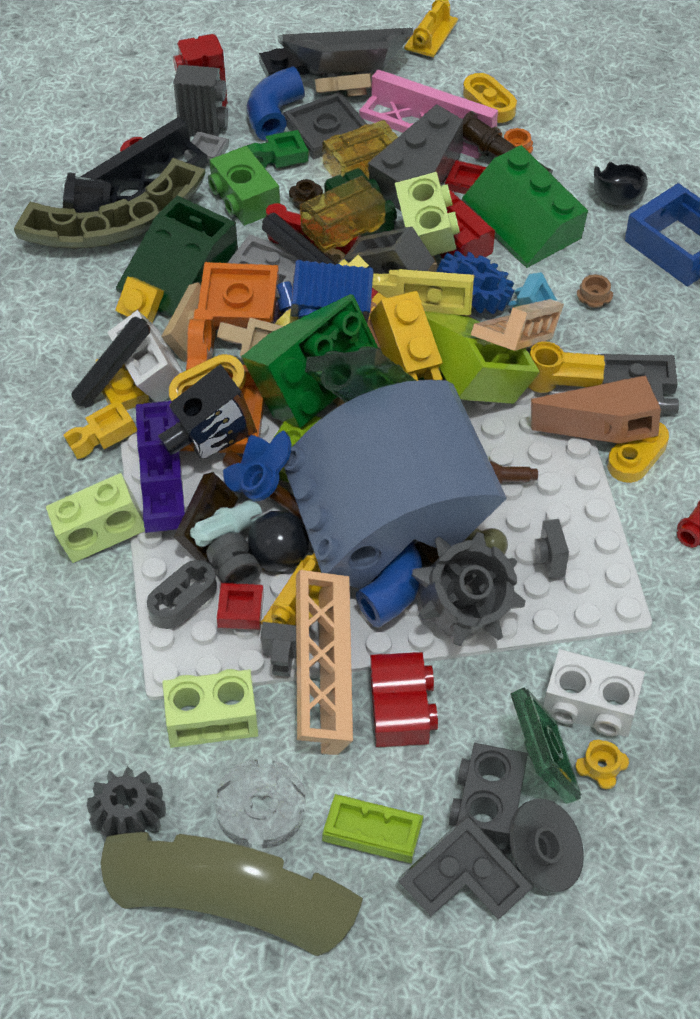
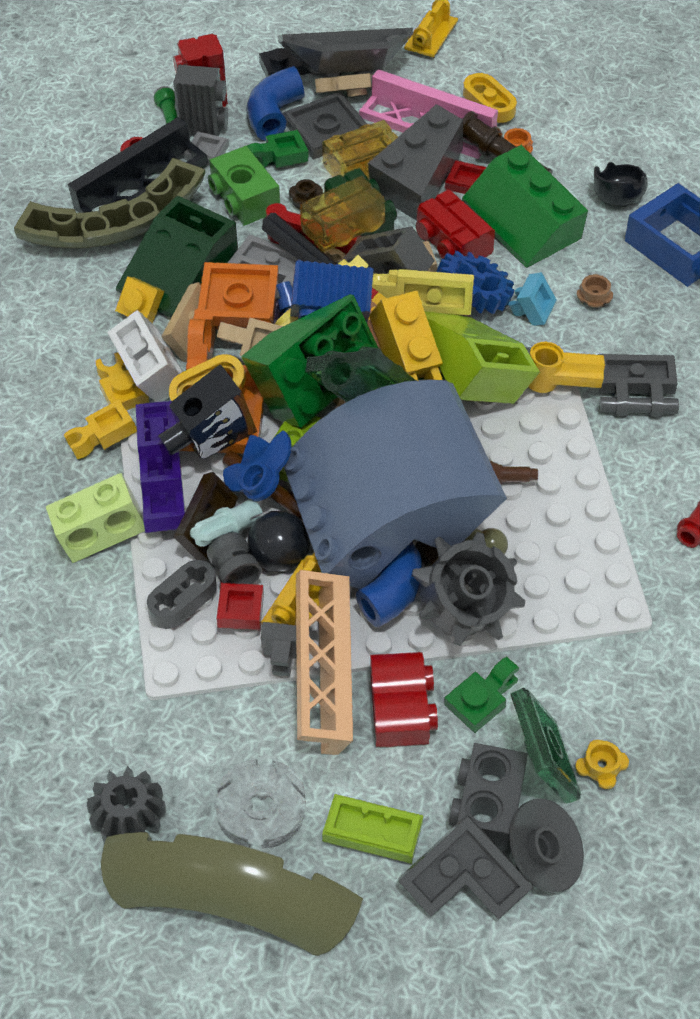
(85, 193): black tile -> none
(111, 361): black axle -> none
(165, 99): none -> green piece
(210, 718): yellowish green brick -> none
(424, 208): yellowish green brick -> none
(481, 699): none -> green plate
(523, 327): light nougat fence -> none
(552, 548): dark grey plate -> none
(596, 684): white brick -> none
(603, 412): nougat slope -> none
(643, 455): yellow plate -> none

